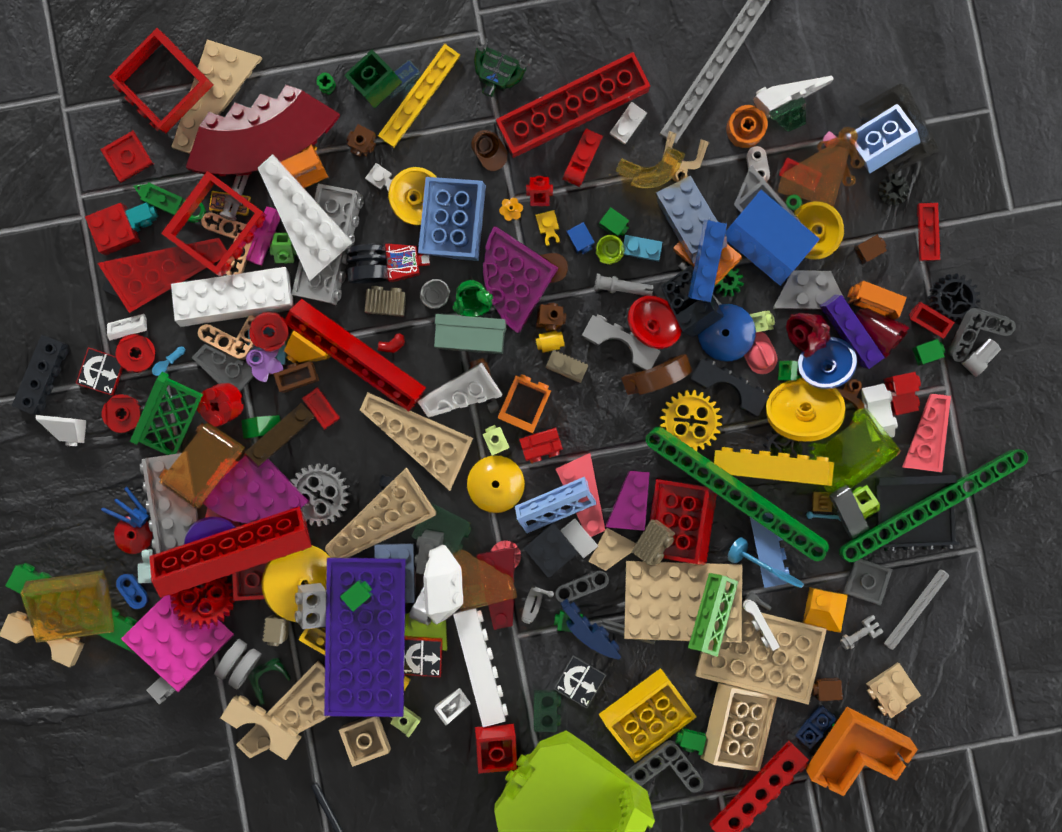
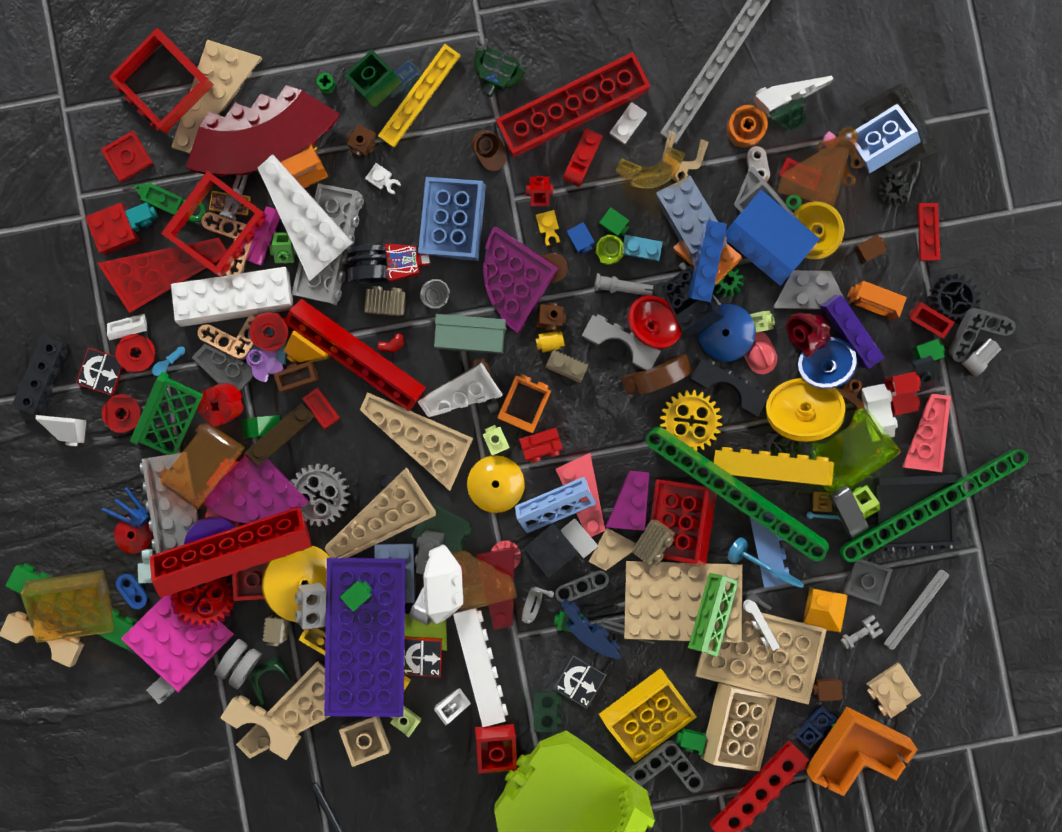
(404, 184): yellow dish -> none
(472, 299): green helmet -> none
(508, 213): light orange plant -> none
(788, 371): green tile -> none
(883, 330): dark red cone -> none
(925, 370): none -> black plate

